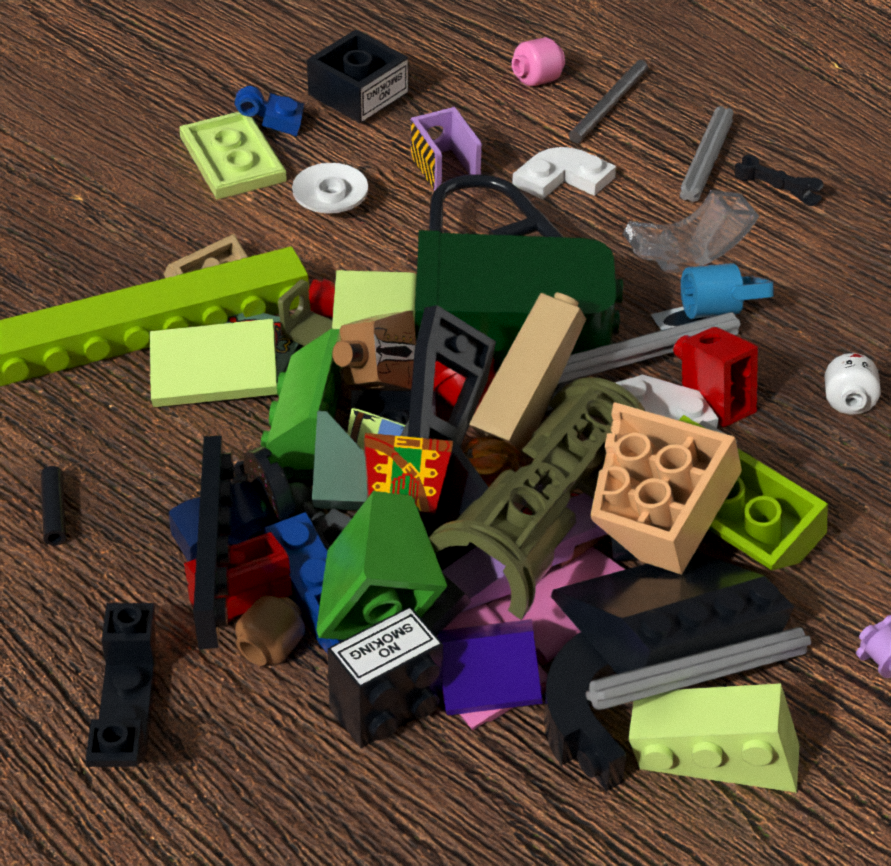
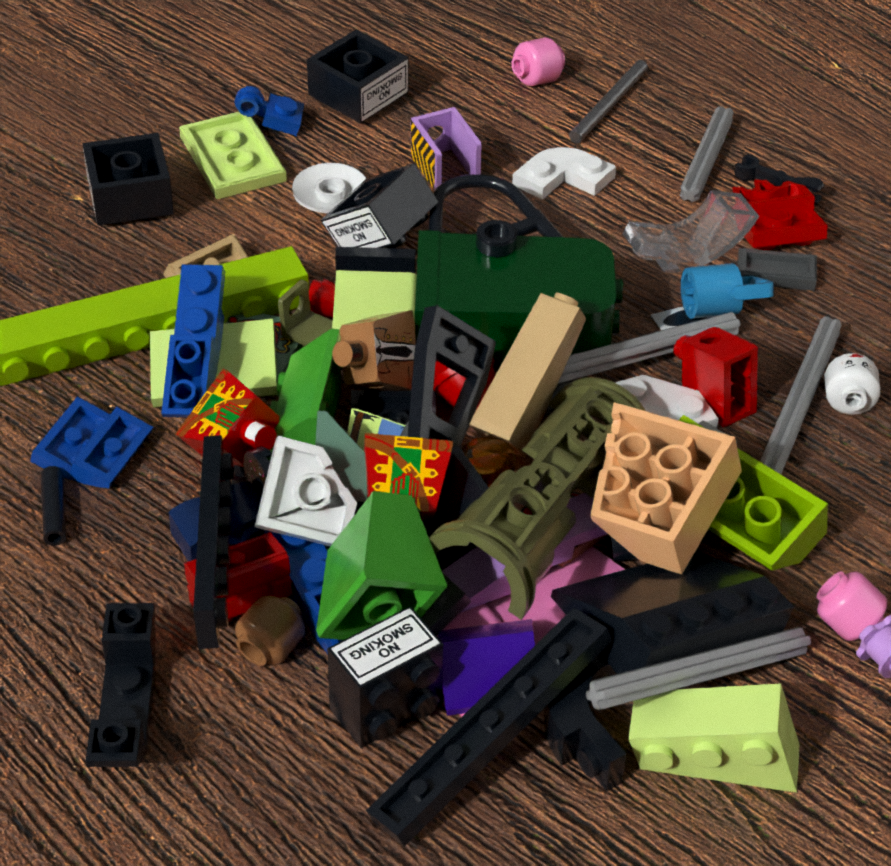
(91, 443): none -> blue slope
(128, 179): none -> black brick
(196, 339): none -> blue slope
(234, 413): none -> red torso
(304, 494): none -> white plate
(375, 259): none -> black tile
(381, 210): none -> black brick
(488, 726): none -> black plate
(496, 238): none -> black tile
(782, 268): none -> dark grey tile
(784, 215): none -> red plate
(801, 394): none -> light grey axle
(850, 604): none -> bright pink head

